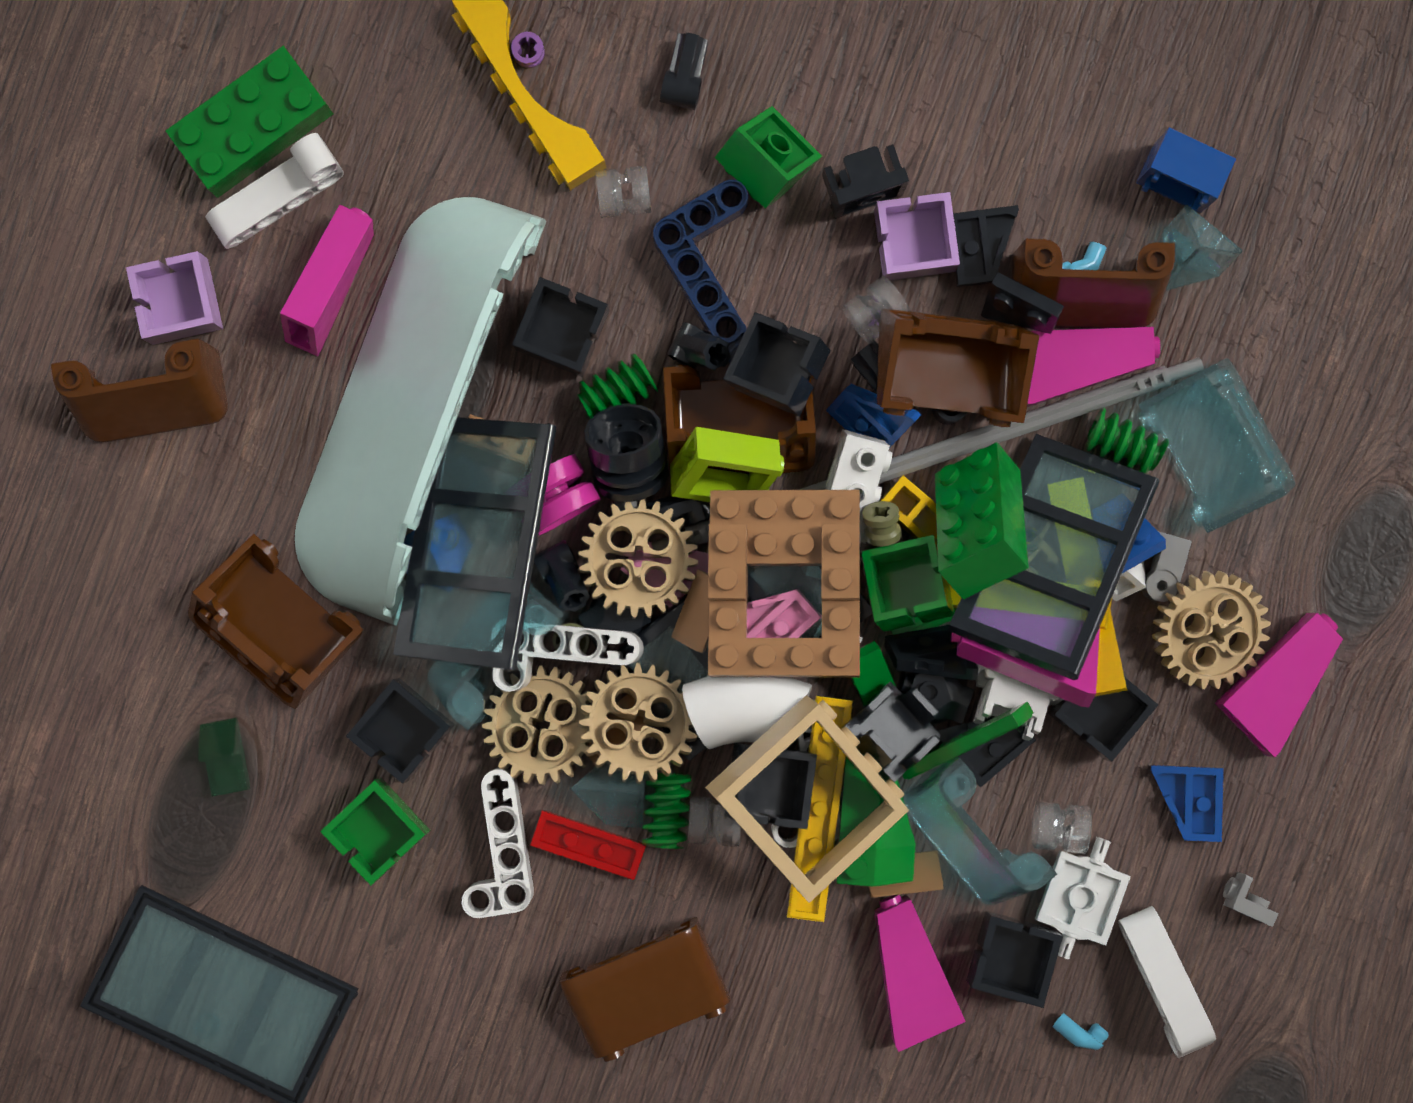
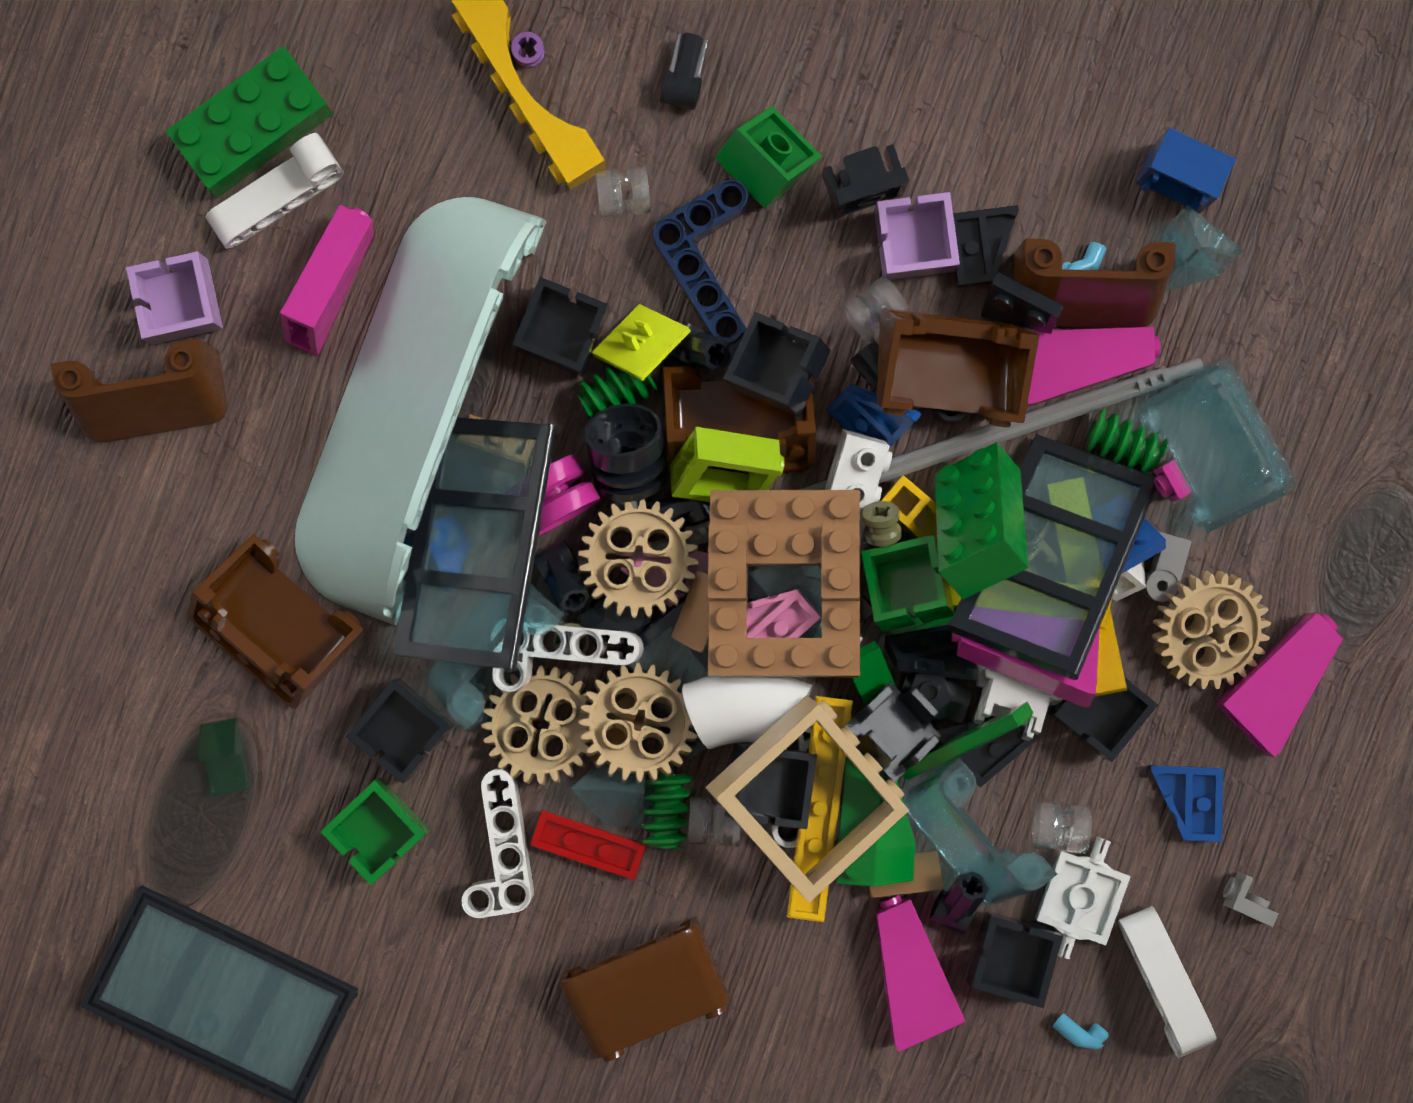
(641, 342): none -> neon yellow piece
(958, 905): none -> black piece
(1171, 481): none -> dark pink slope

